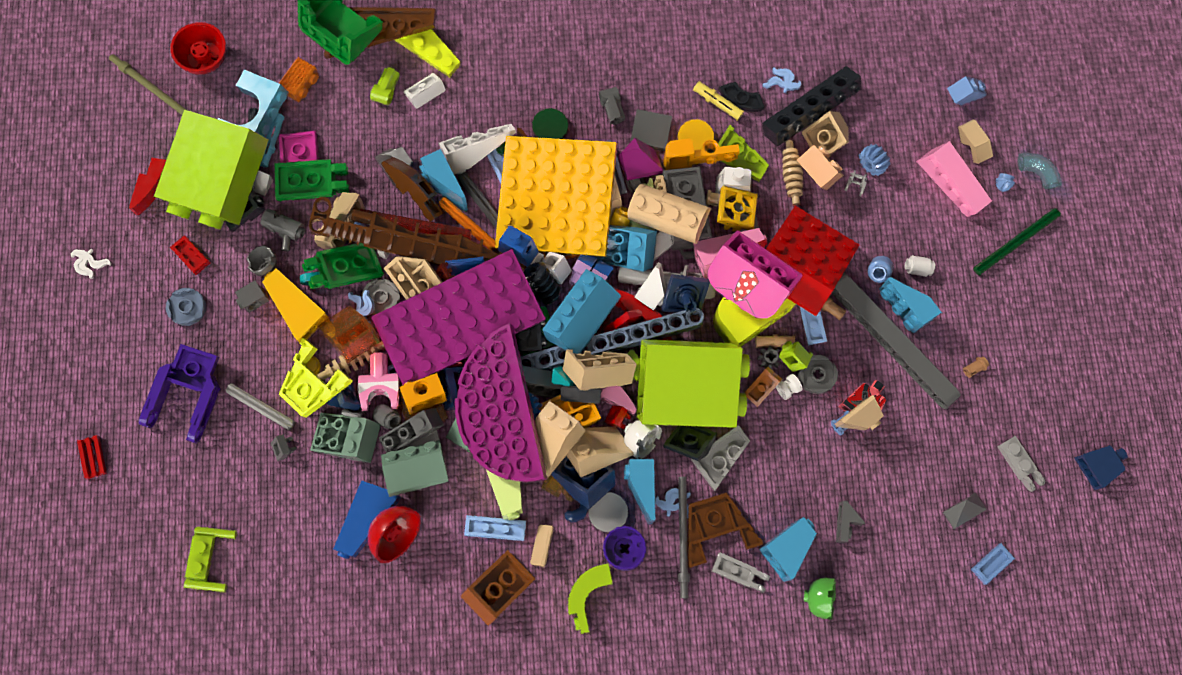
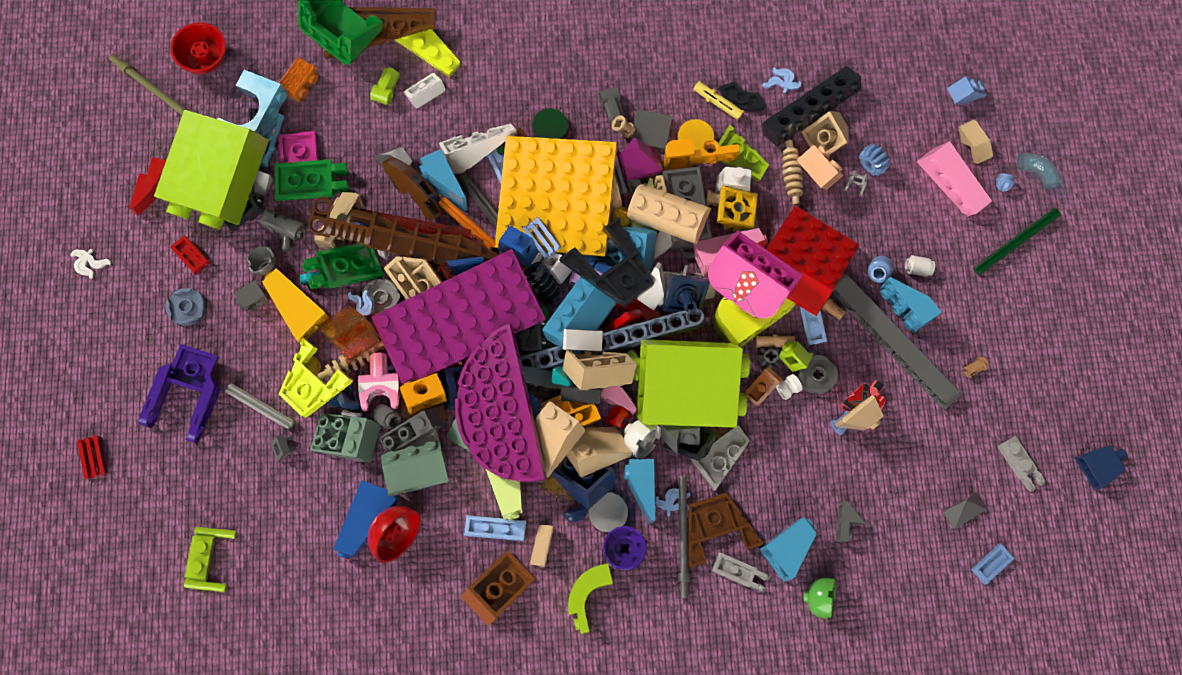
(532, 225): none -> light blue tile
(582, 340): none -> white tile
(622, 127): none -> tan bush
(624, 280): none -> black wing
(675, 434): none -> dark grey slope

